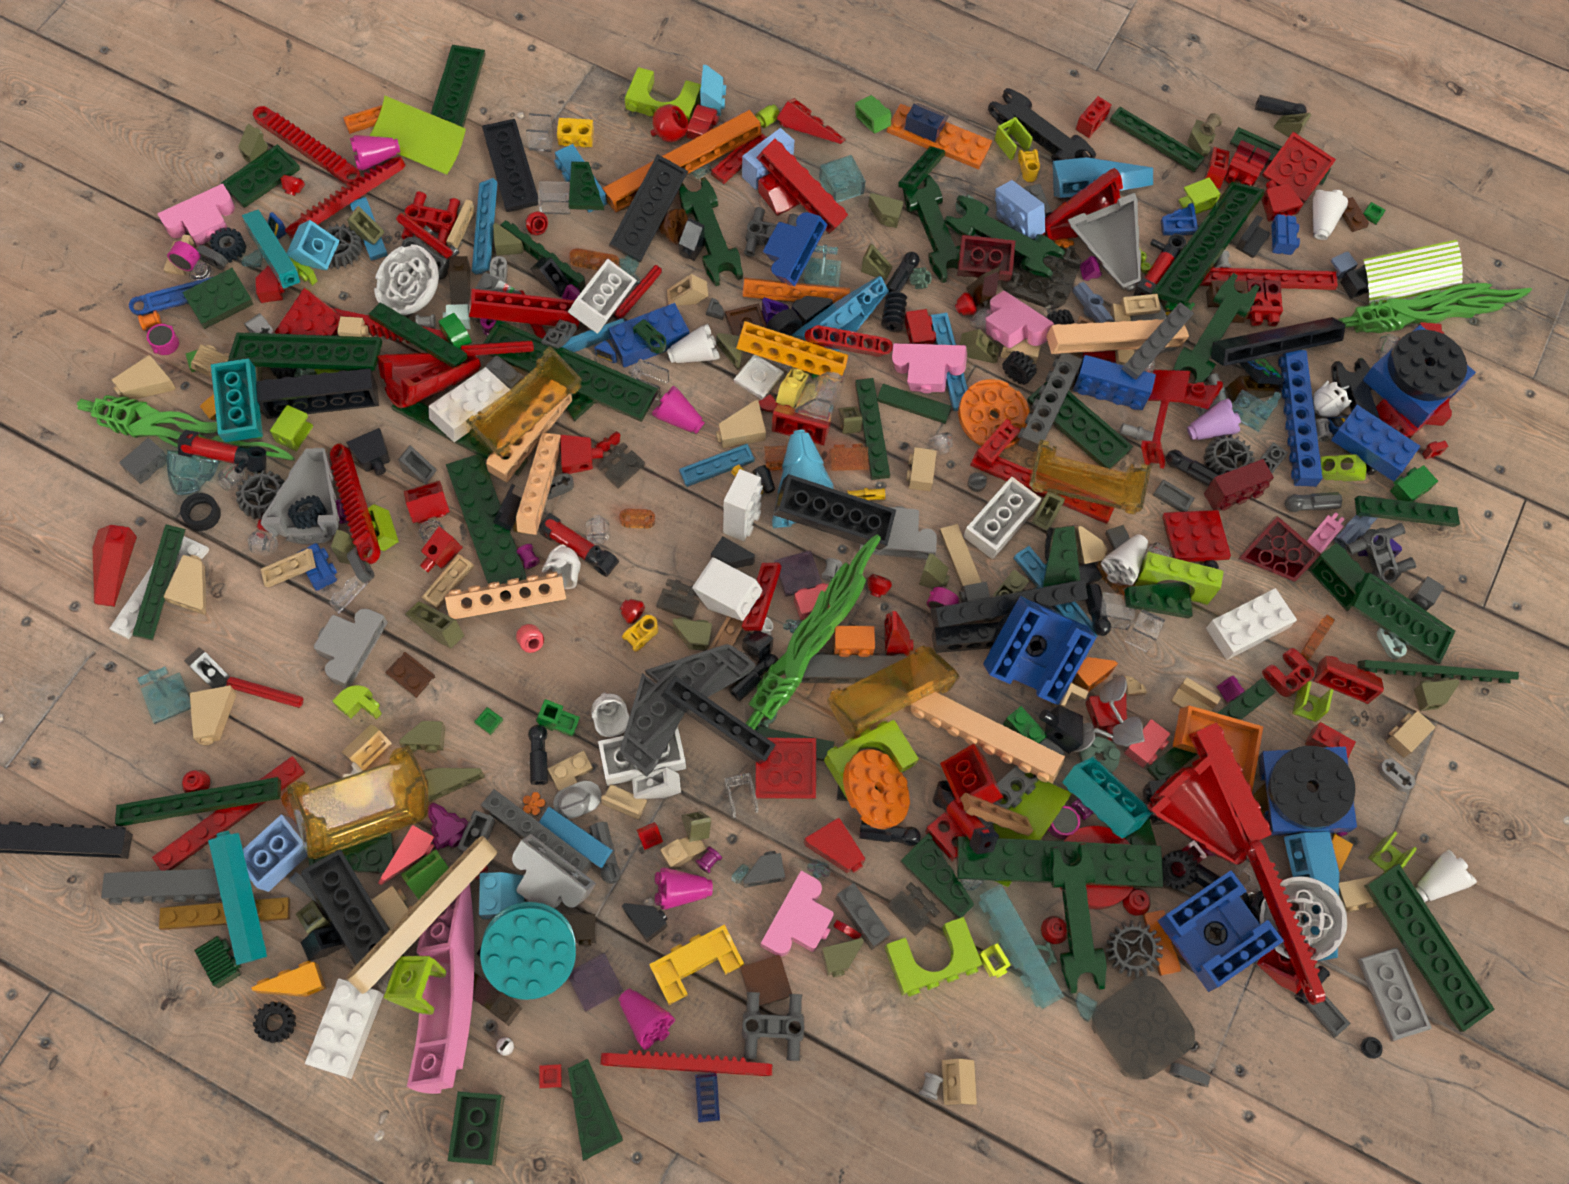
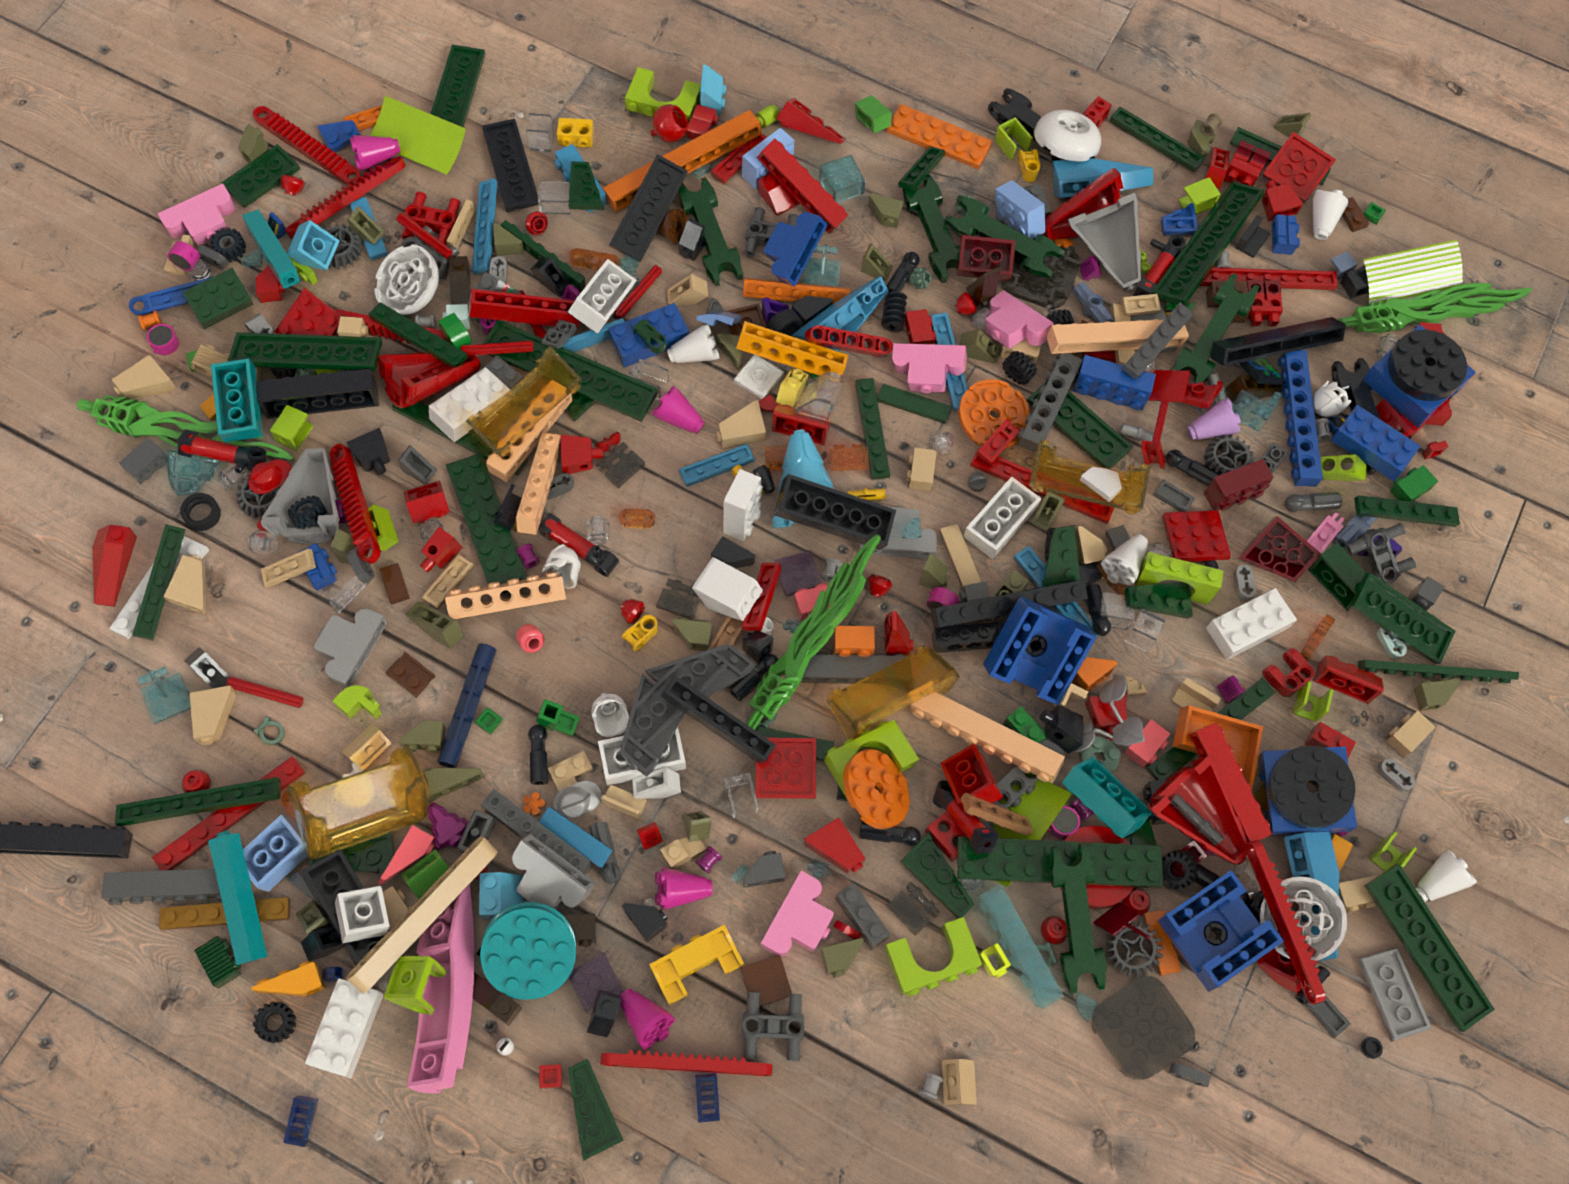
(267, 722): none -> sand green piece
(268, 476): none -> red piece
(297, 1101): none -> clear blue slope
(332, 974): none -> clear blue tile
(338, 134): none -> blue wing
(361, 914): none -> white brick
(394, 583): none -> reddish brown tile
(466, 706): none -> dark blue piece
(476, 1128): dark green brick -> none
(604, 1013): none -> black slope
(605, 352): blue slope -> none
(717, 317): none -> medium blue slope
(850, 420): olive slope -> none
(912, 529): none -> clear light blue tile
(925, 121): dark blue slope -> none
(1068, 135): none -> white brick
(1103, 482): none -> white slope
(1118, 918): none -> dark red piece
(1197, 820): none -> dark grey pin
(1240, 582): none -> light grey beam
(1279, 106): black piece -> none

